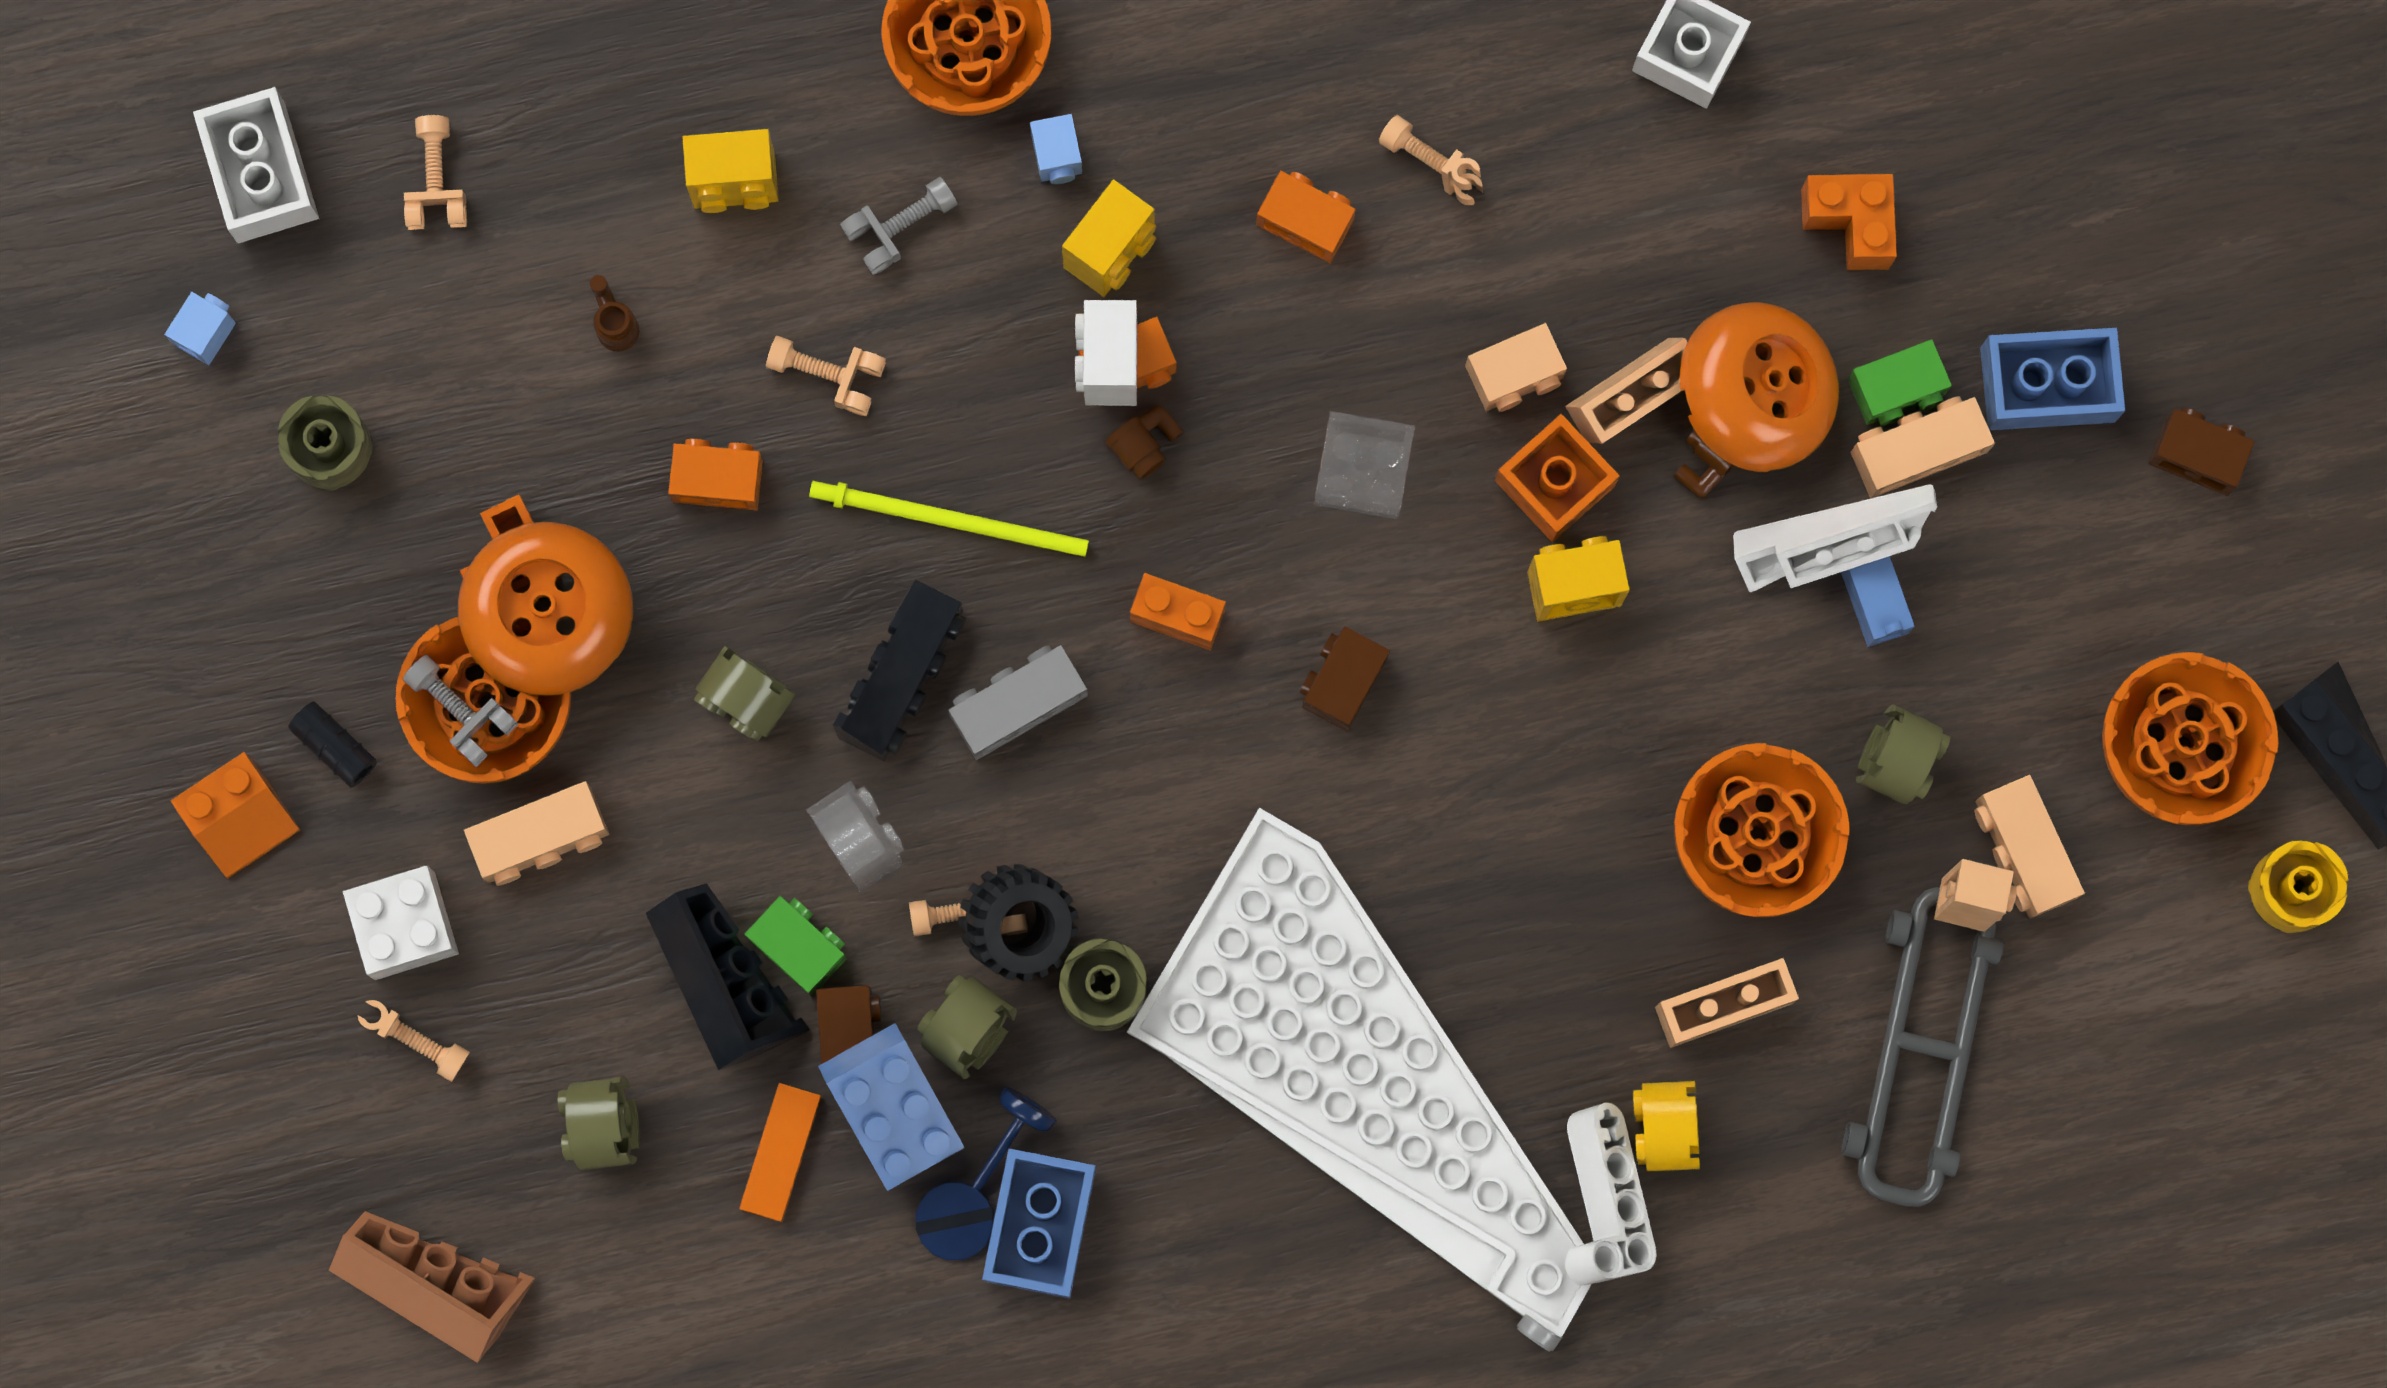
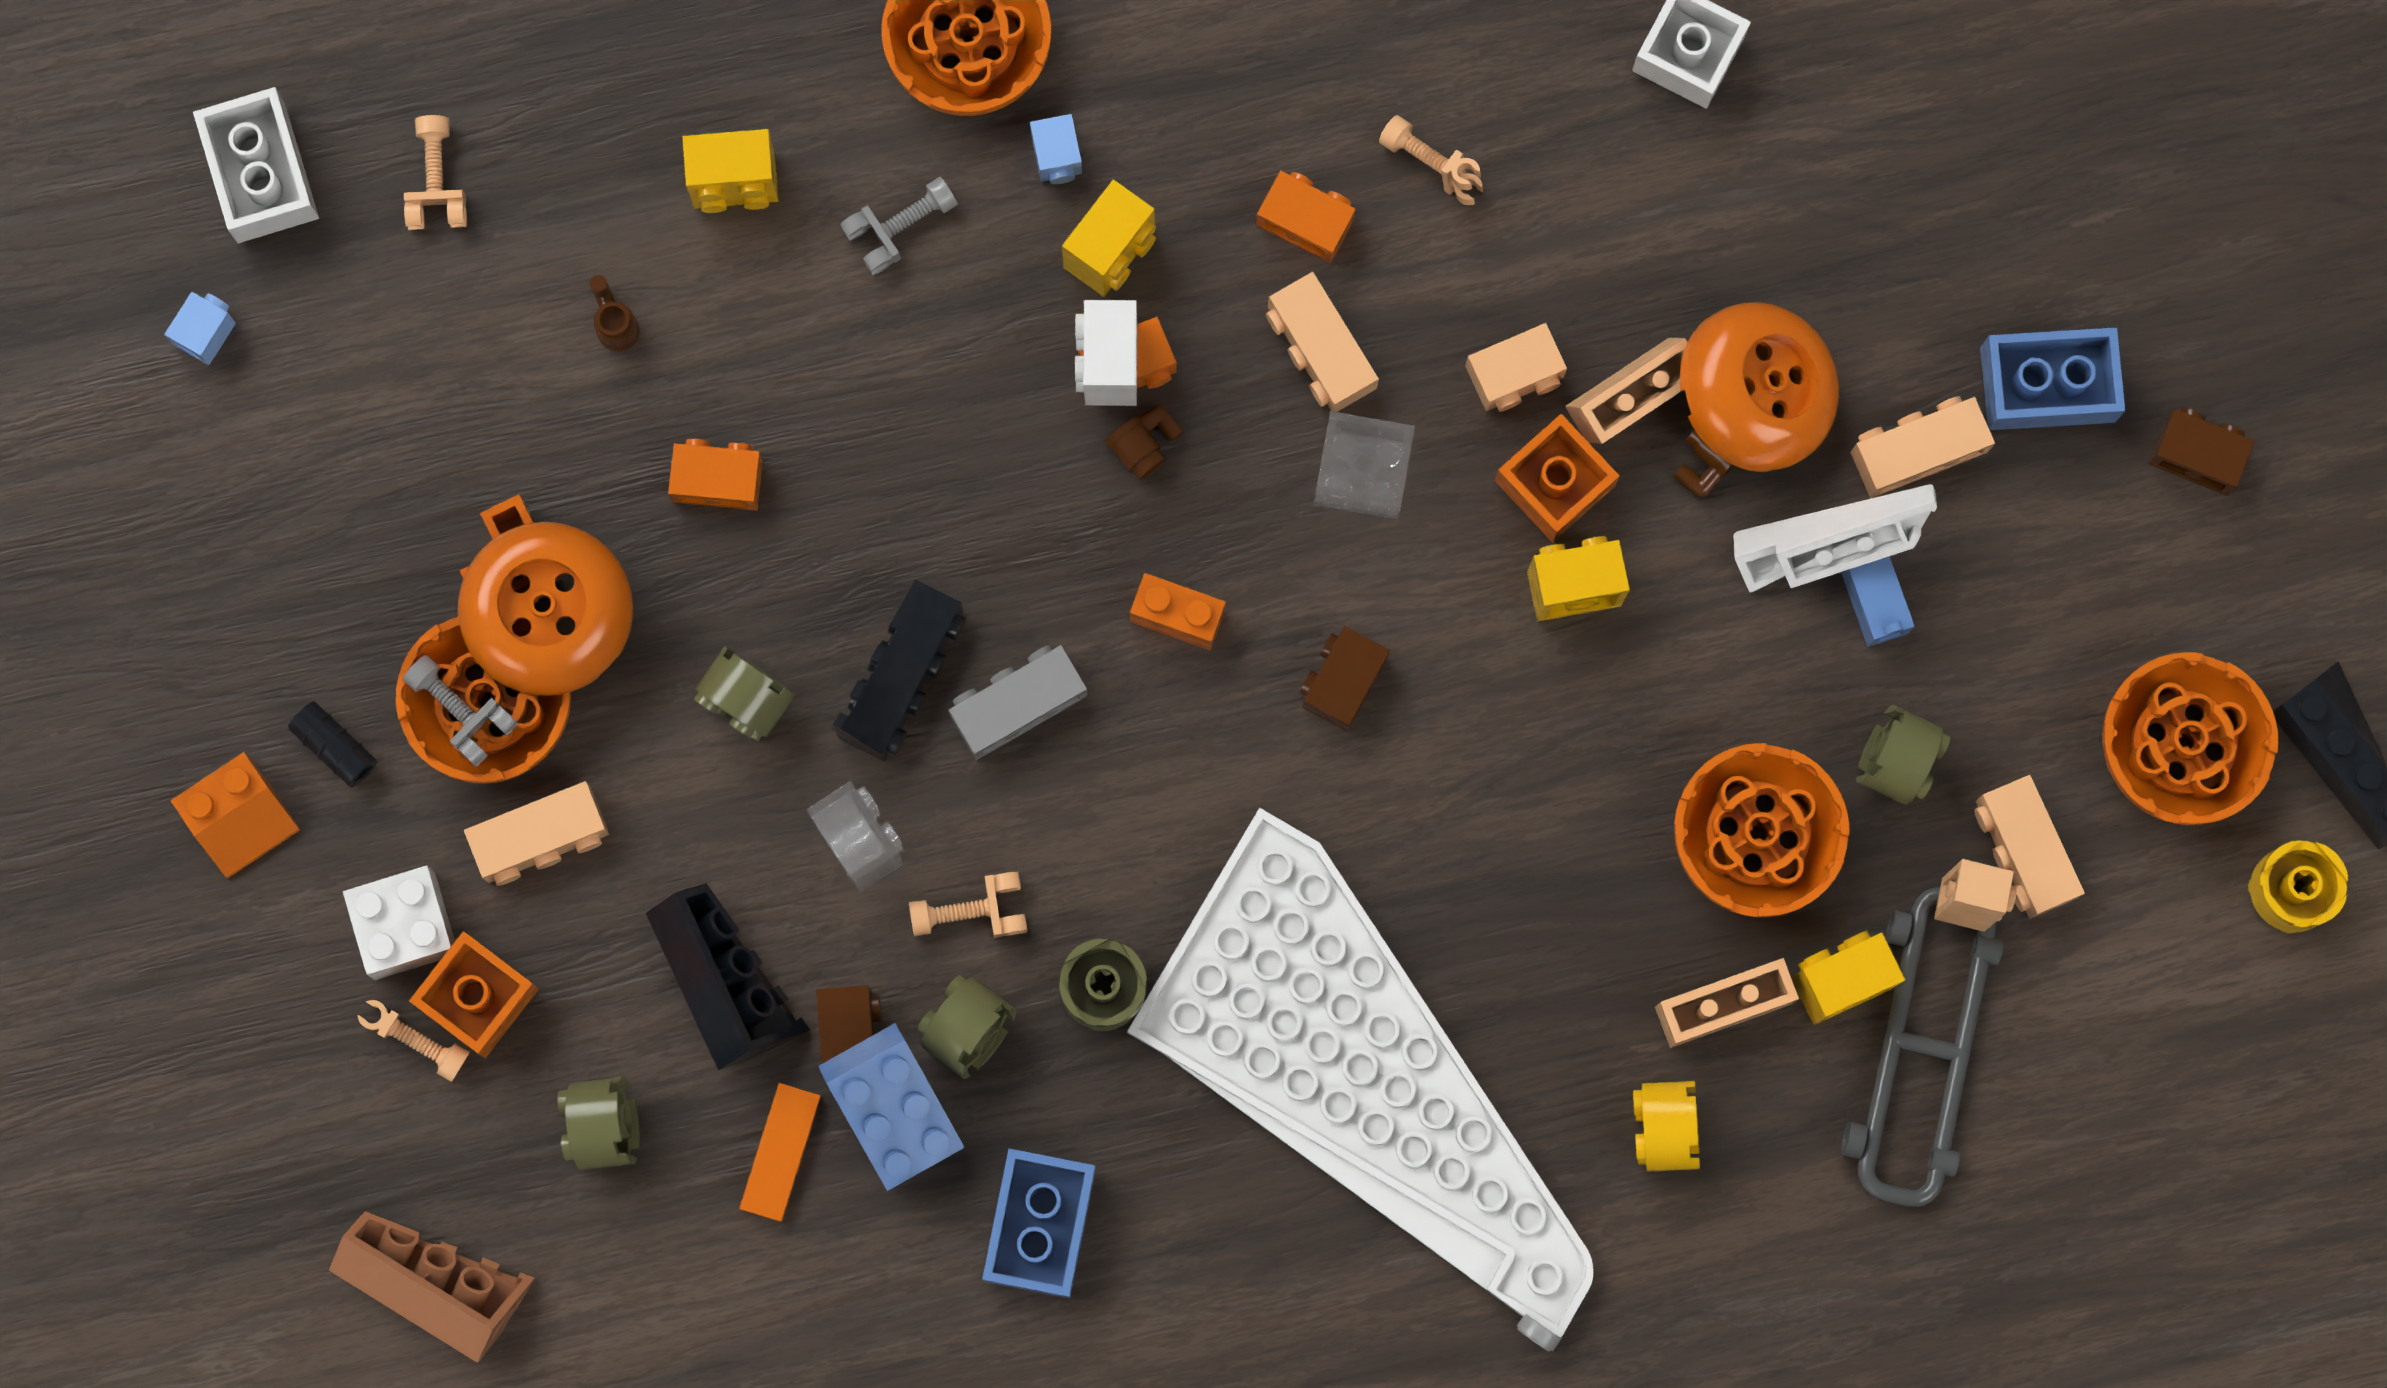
(334, 420): olive brick -> none
(474, 994): none -> orange brick
(783, 356): light nougat bar -> none
(797, 945): bright green brick -> none
(841, 496): neon yellow bar -> none
(955, 1216): dark blue piece -> none
(1044, 942): black tyre -> none
(1321, 343): none -> light nougat brick
(1611, 1199): white beam -> none
(1847, 978): none -> yellow brick
(1860, 206): orange brick -> none
(1900, 383): bright green brick -> none

